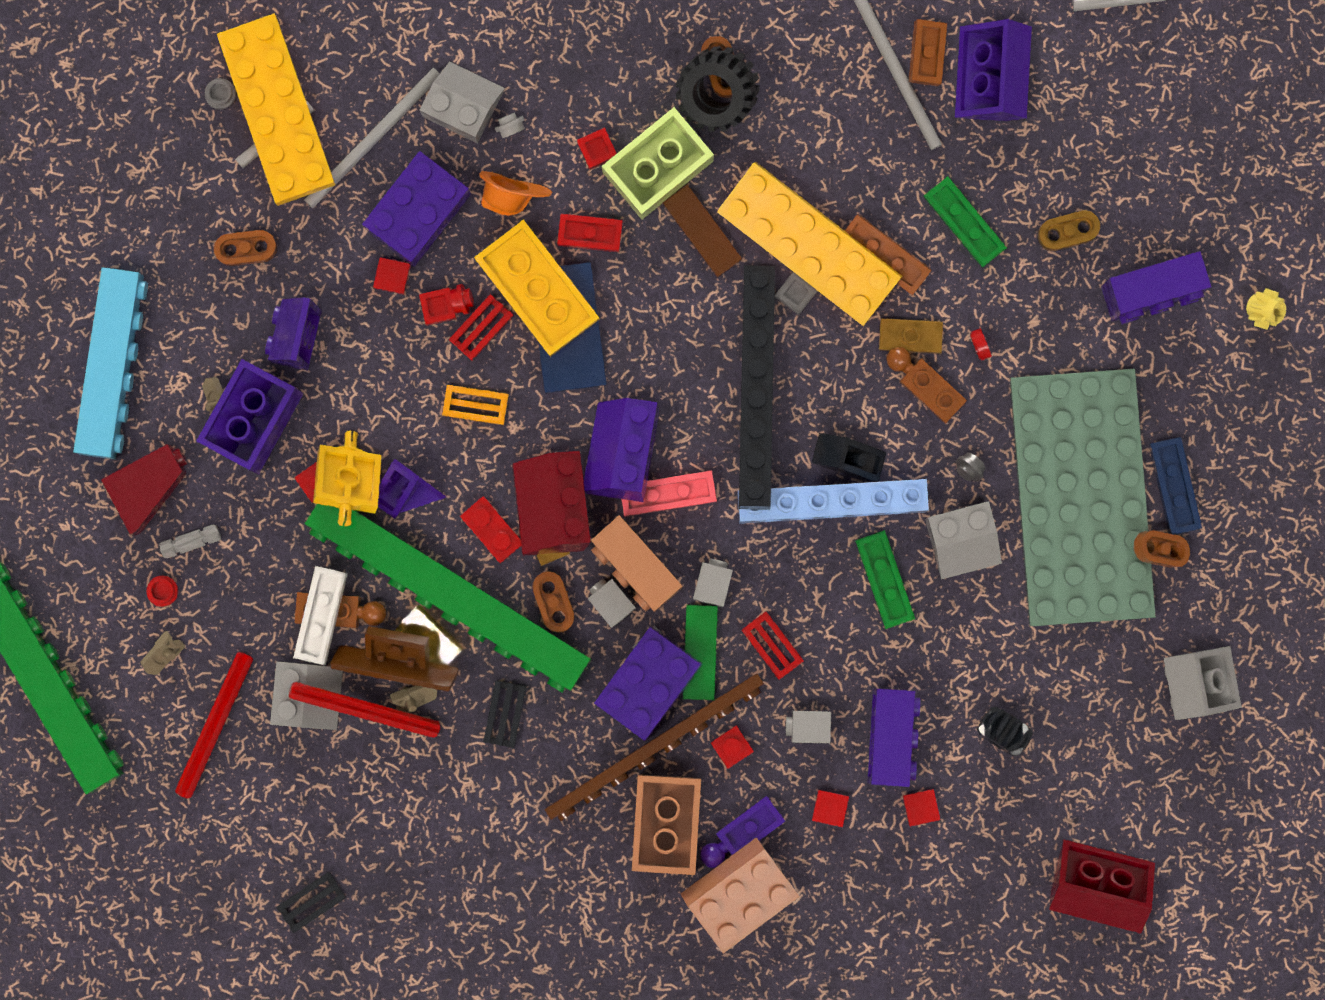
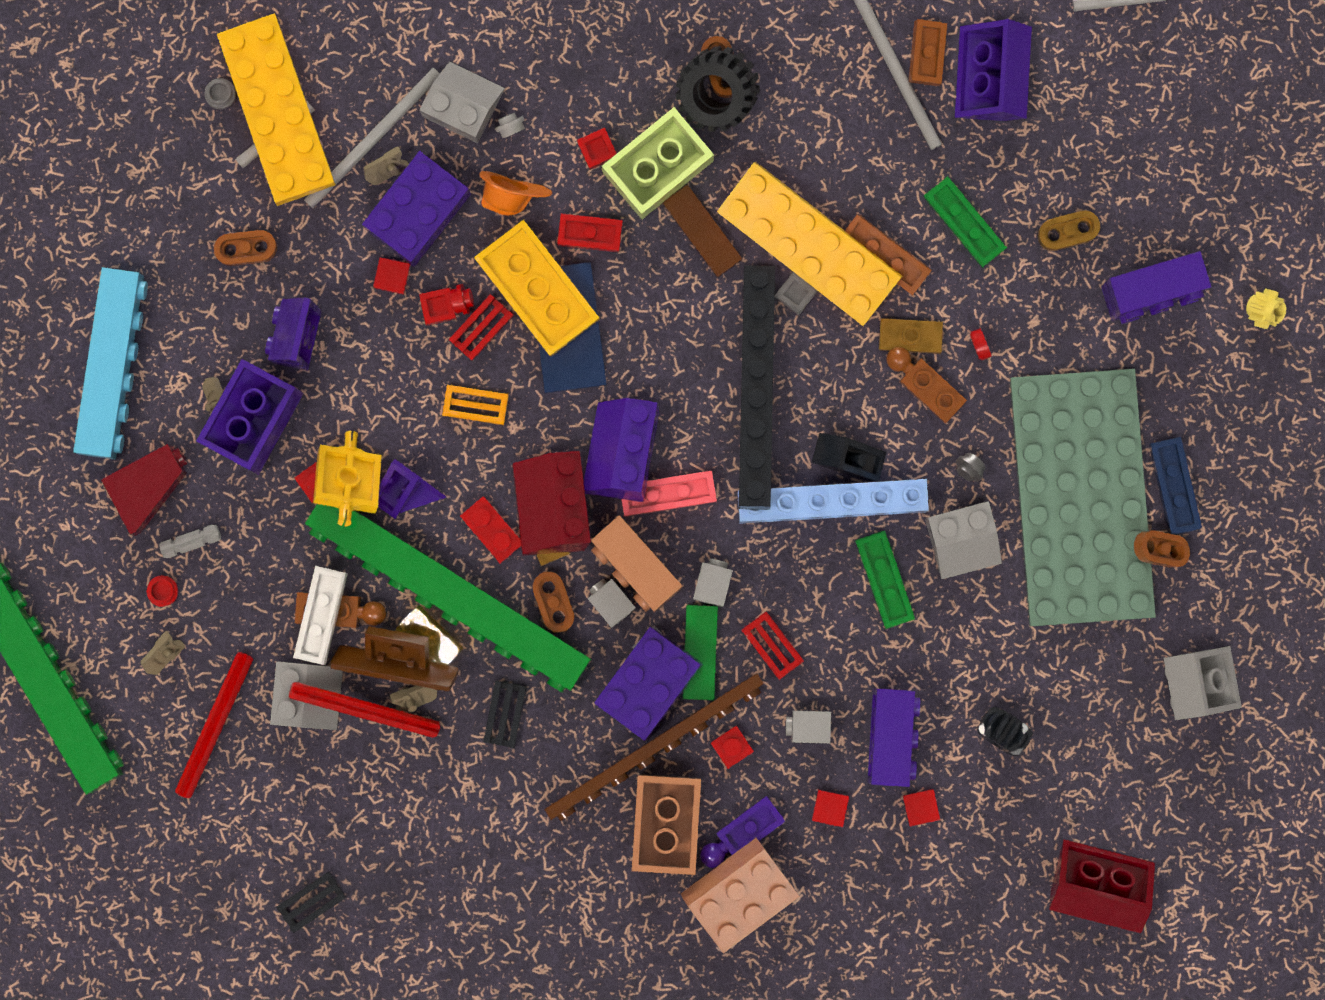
(385, 167): none -> dark tan piece

